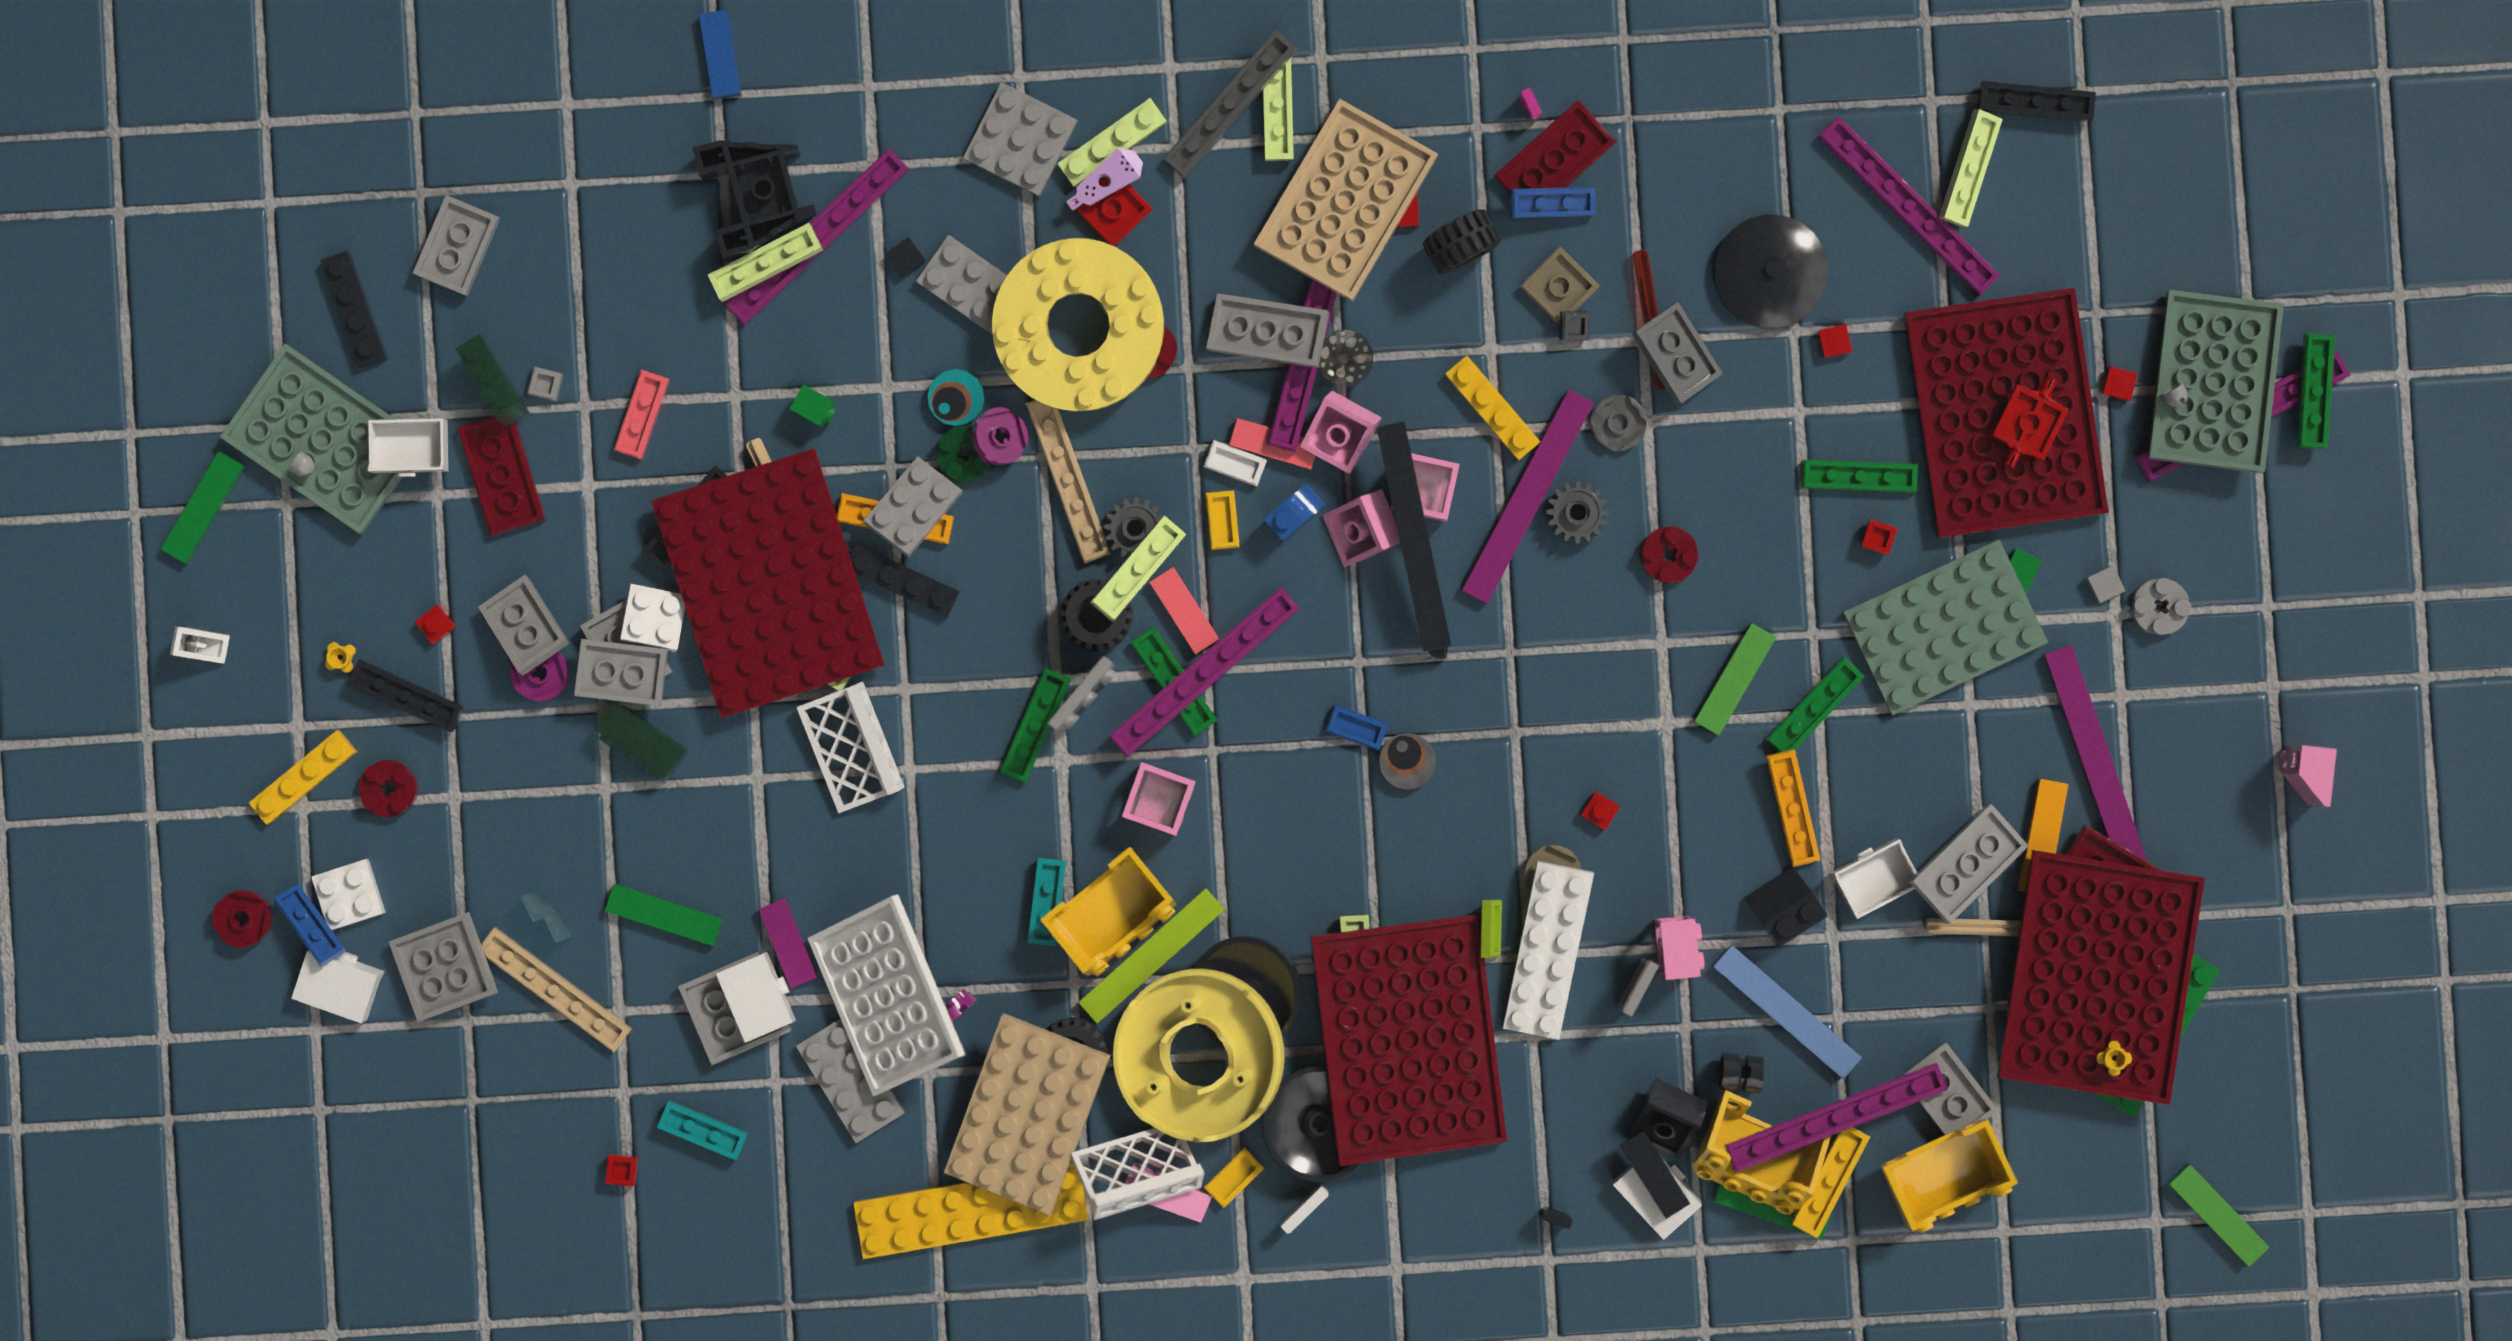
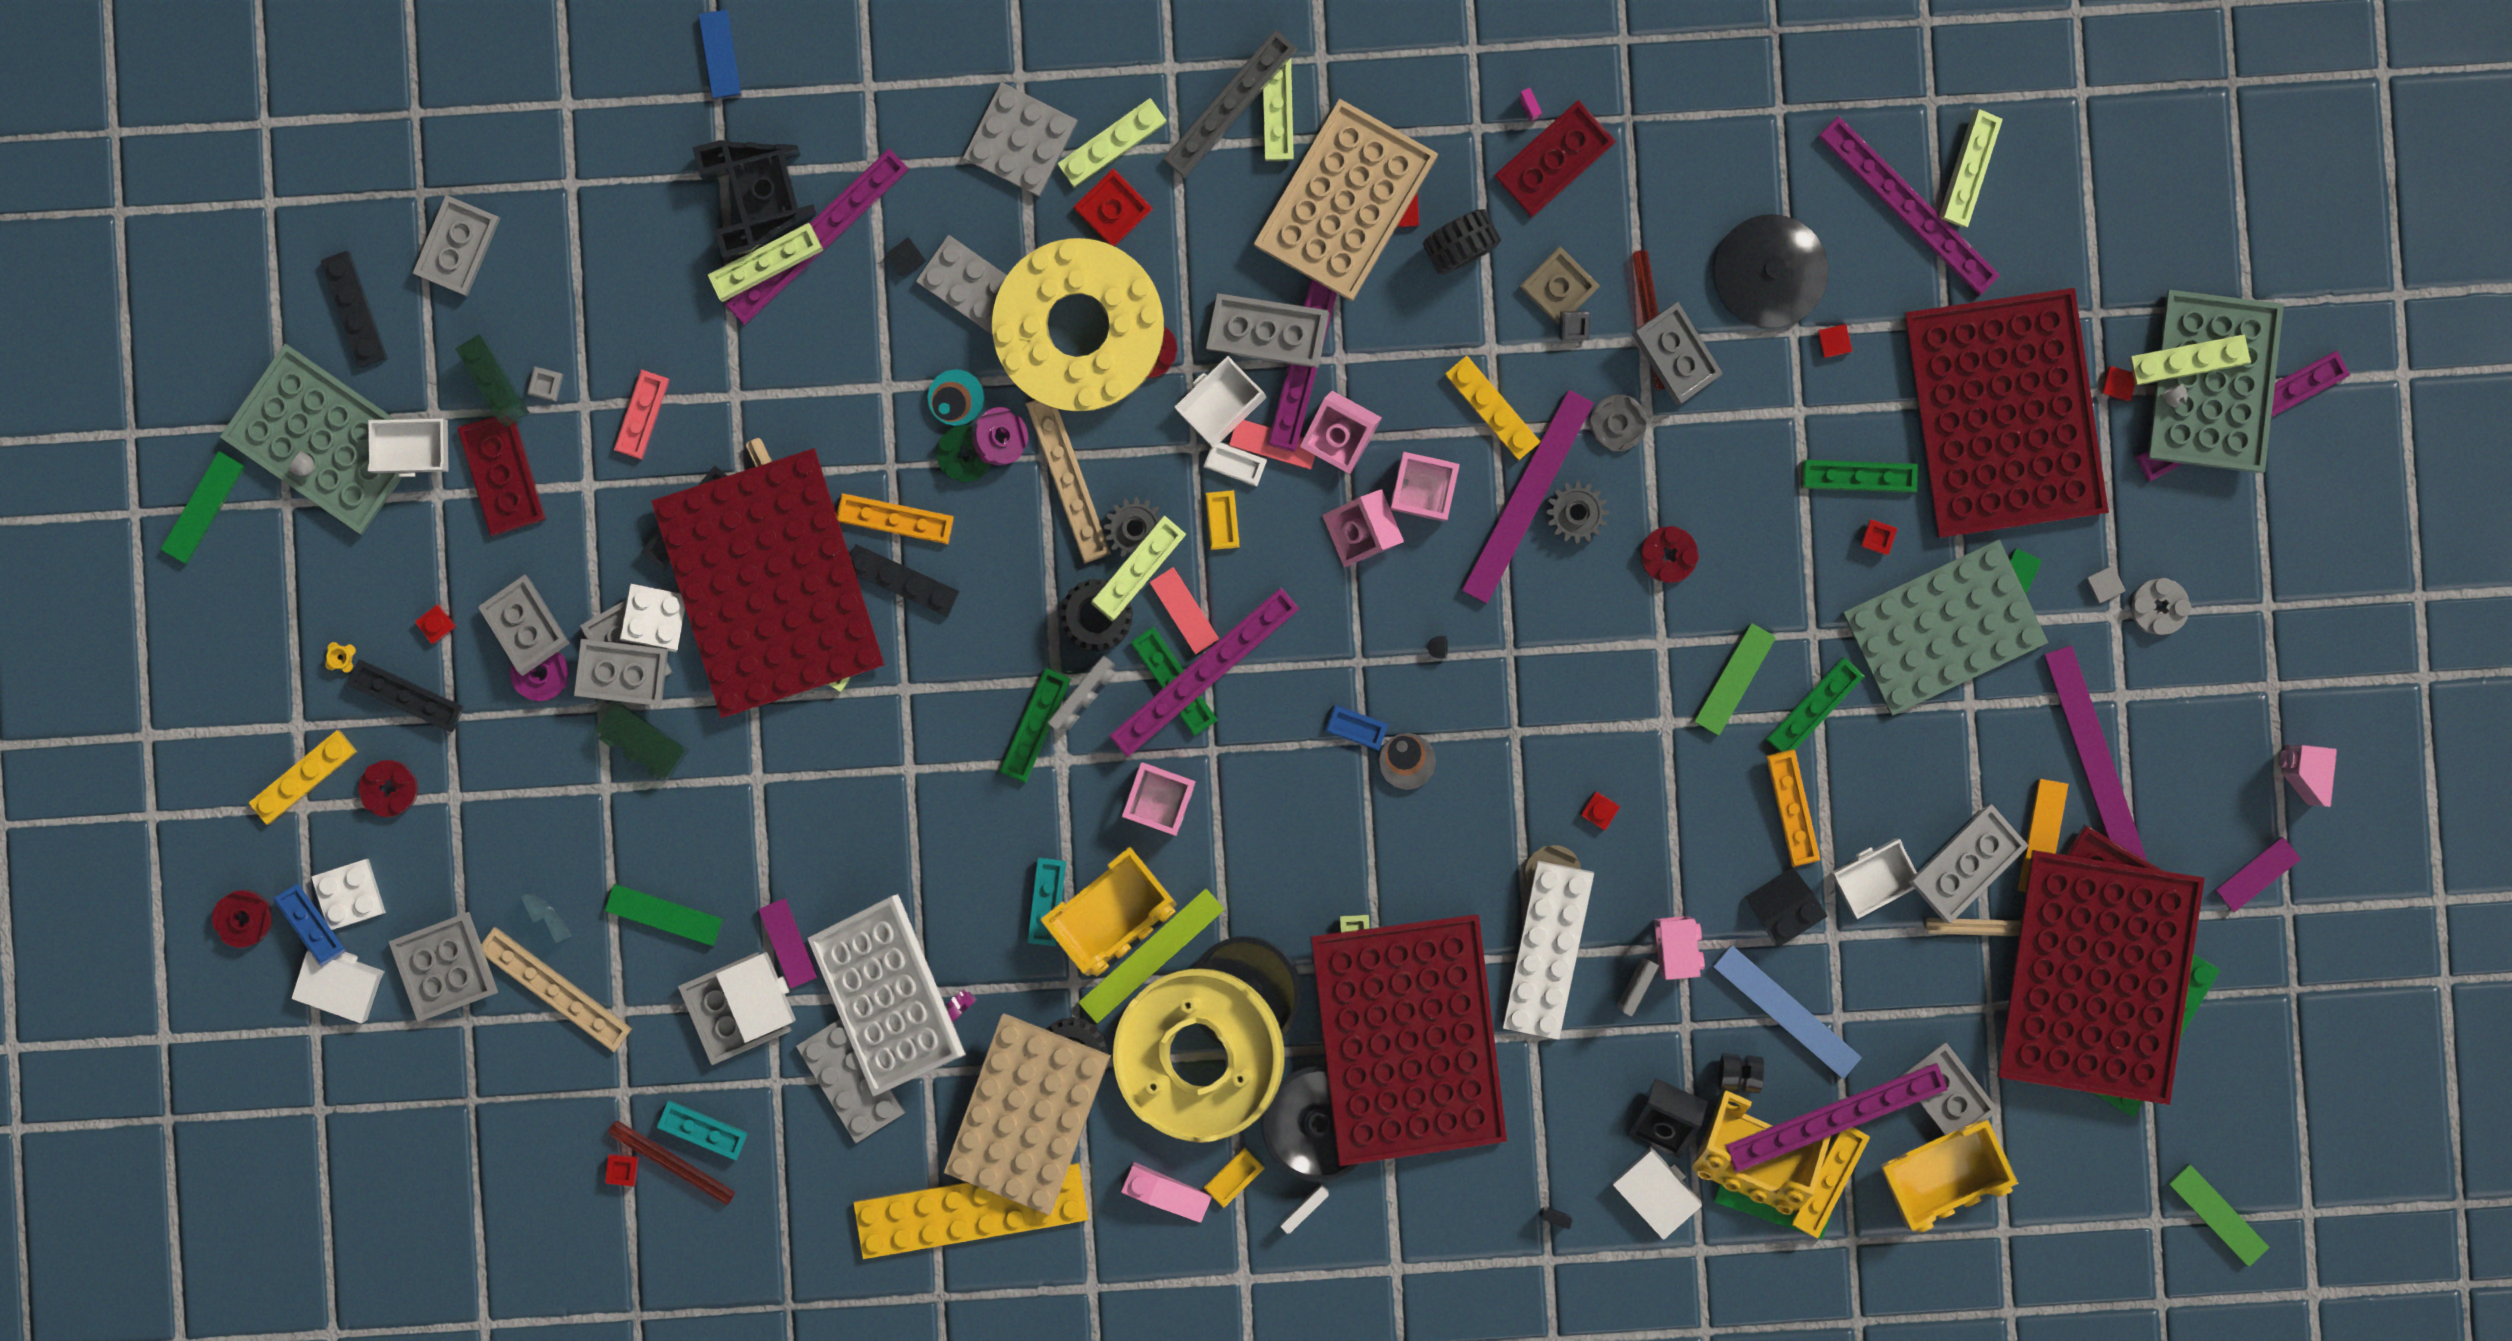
(199, 644): white slope -> none
(671, 1162): none -> clear red axle
(814, 406): green brick -> none
(872, 737): white fence -> none
(913, 506): light grey plate -> none
(1114, 172): lavender piece -> none
(1140, 1192): white fence -> none
(1220, 401): none -> white container
(1294, 512): blue arch -> none
(1358, 353): clear smoke dish -> none
(1413, 536): black tile -> none
(1491, 928): lime tile -> none
(1552, 202): blue tile -> none
(1654, 1174): black tile -> none
(2029, 422): red plate -> none
(2036, 101): black plate -> none
(2122, 1060): yellow plate -> none
(2189, 360): none -> yellowish green plate
(2257, 874): none -> magenta tile
(2315, 391): green tile -> none

